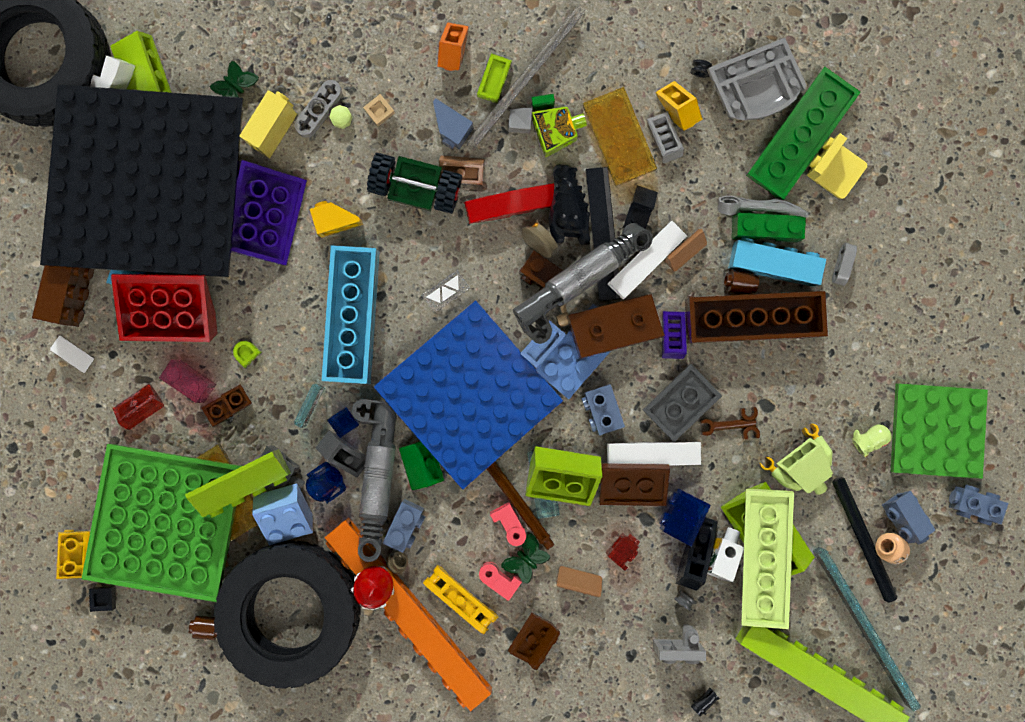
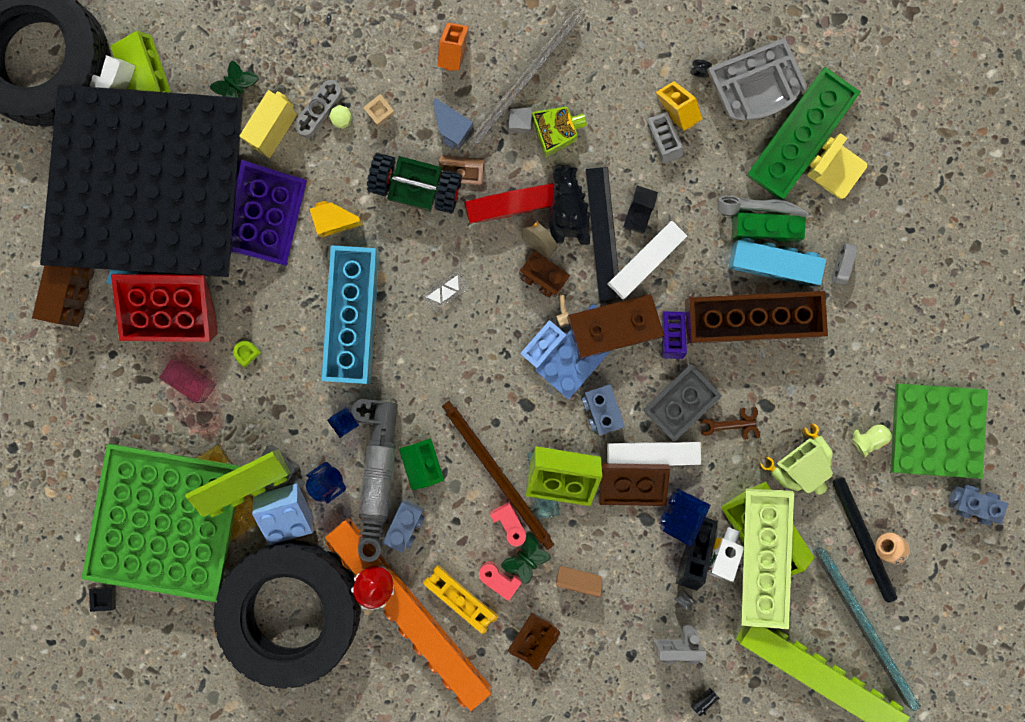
(71, 354): white sticker -> none
(71, 553): yellow plate -> none
(138, 407): clear red slope -> none
(203, 628): reddish brown brick -> none
(226, 405): reddish brown slope -> none
(309, 405): clear light blue tile -> none
(341, 454): dark grey slope -> none
(396, 562): dark tan plate -> none
(468, 394): blue plate -> none
(494, 78): lime tile -> none
(543, 102): green tile -> none
(580, 277): piece -> none
(619, 136): clear yellow plate -> none
(623, 550): clear red brick -> none
(686, 250): medium nougat slope -> none
(741, 282): reddish brown brick -> none
(908, 518): sand blue brick -> none

